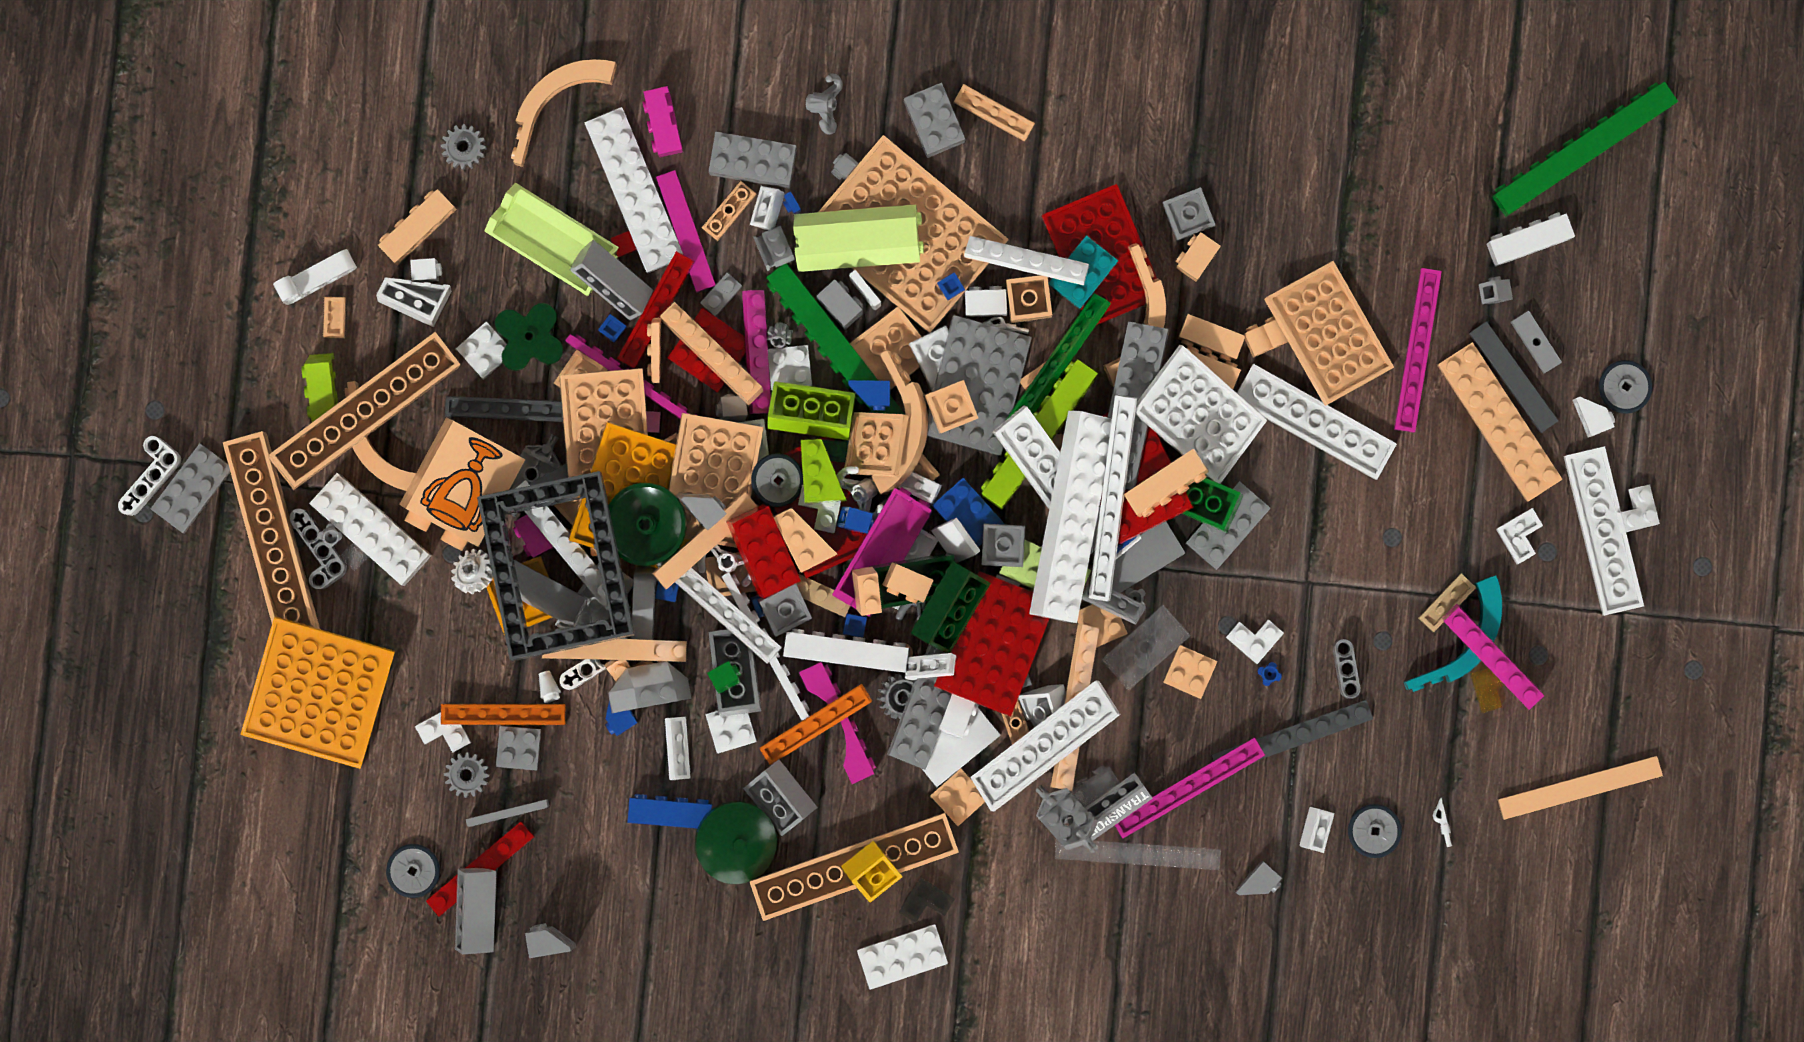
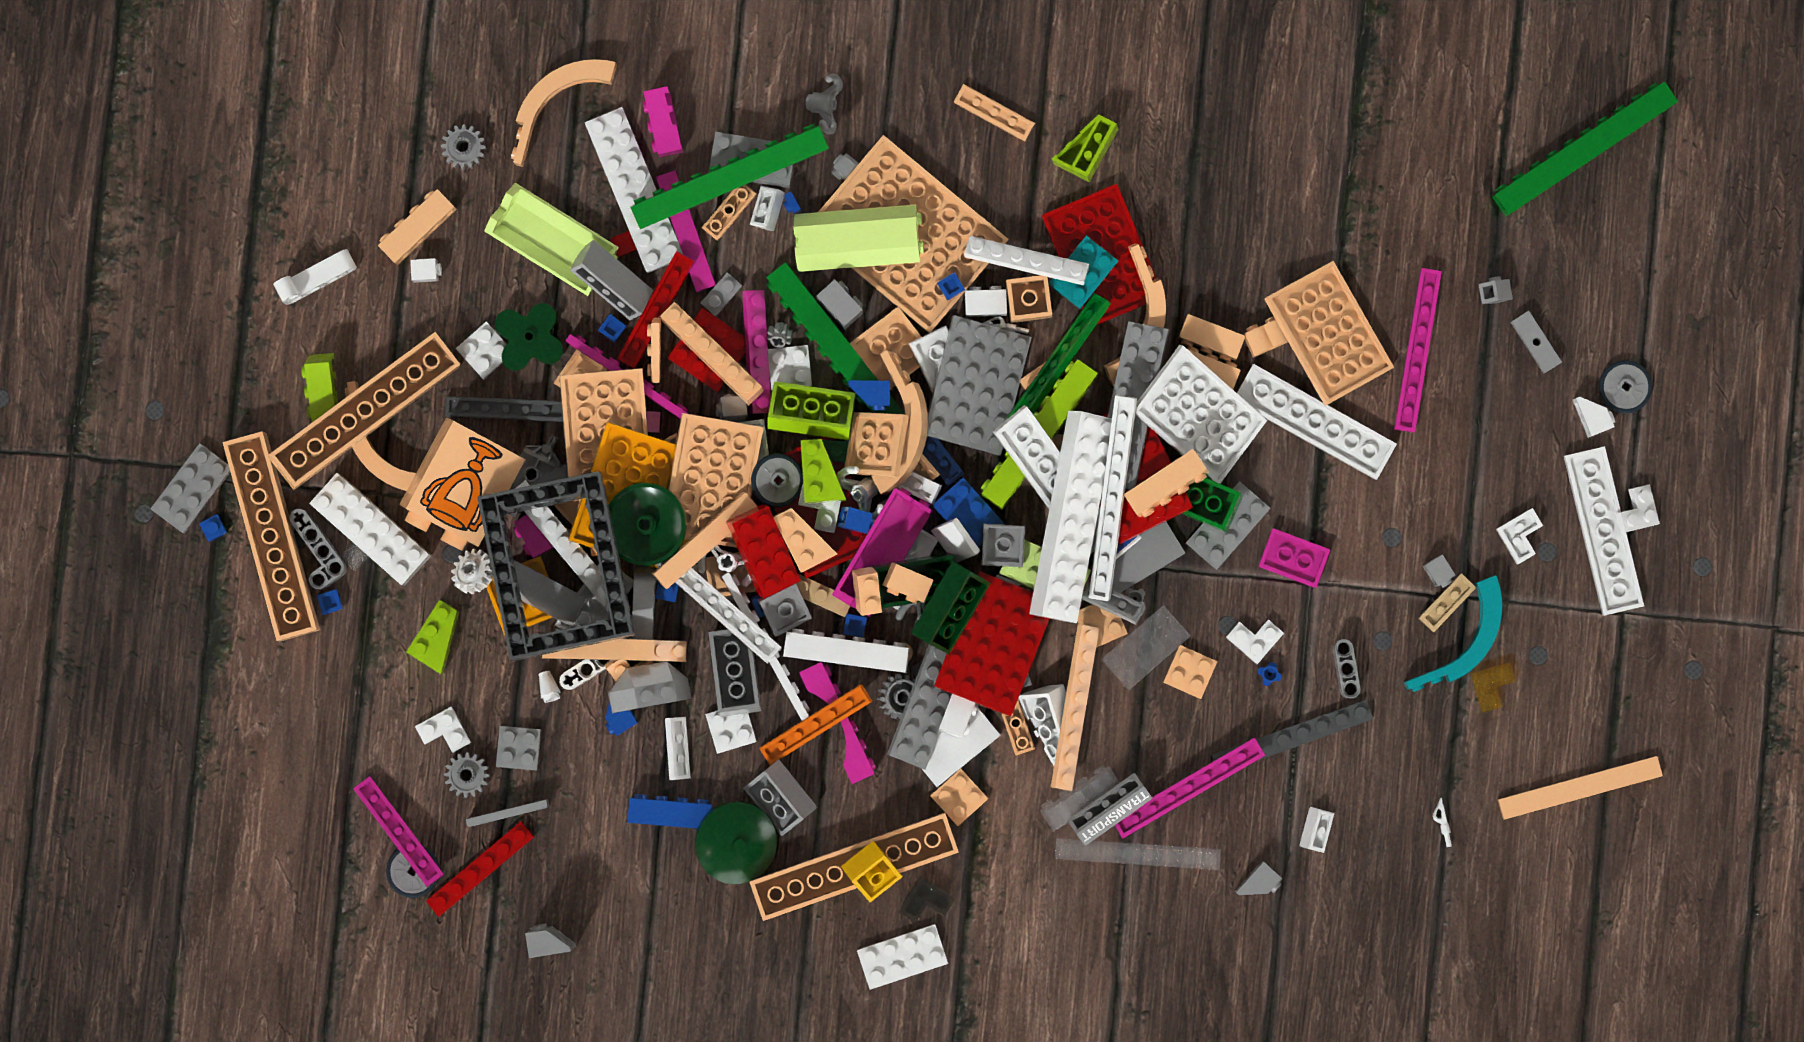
(147, 479): white beam -> none
(213, 528): none -> blue plate
(317, 692): light orange plate -> none
(330, 541): light grey plate -> none
(330, 602): none -> blue plate
(334, 317): light nougat plate -> none
(398, 831): none -> dark pink plate
(414, 299): white wedge -> none
(435, 637): none -> lime wedge
(475, 910): light grey brick -> none
(502, 714): orange tile -> none
(703, 508): light grey slope -> none
(724, 677): green brick -> none
(729, 177): none -> green brick
(774, 248): light grey plate -> none
(865, 290): white tile -> none
(930, 666): white plate -> none
(934, 120): light grey brick -> none
(942, 461): none -> dark blue plate
(951, 406): light nougat plate -> none
(1045, 745): white plate -> none
(1059, 806): light grey plate -> none
(1087, 149): none -> lime wedge
(1188, 214): light grey plate -> none
(1198, 256): light nougat brick -> none
(1294, 558): none -> dark pink plate
(1388, 833): light grey wheel -> none
(1439, 571): none -> light grey brick
(1492, 656): dark pink arch -> none
(1499, 422): light nougat plate -> none
(1513, 377): dark grey tile -> none
(1531, 239): white brick -> none

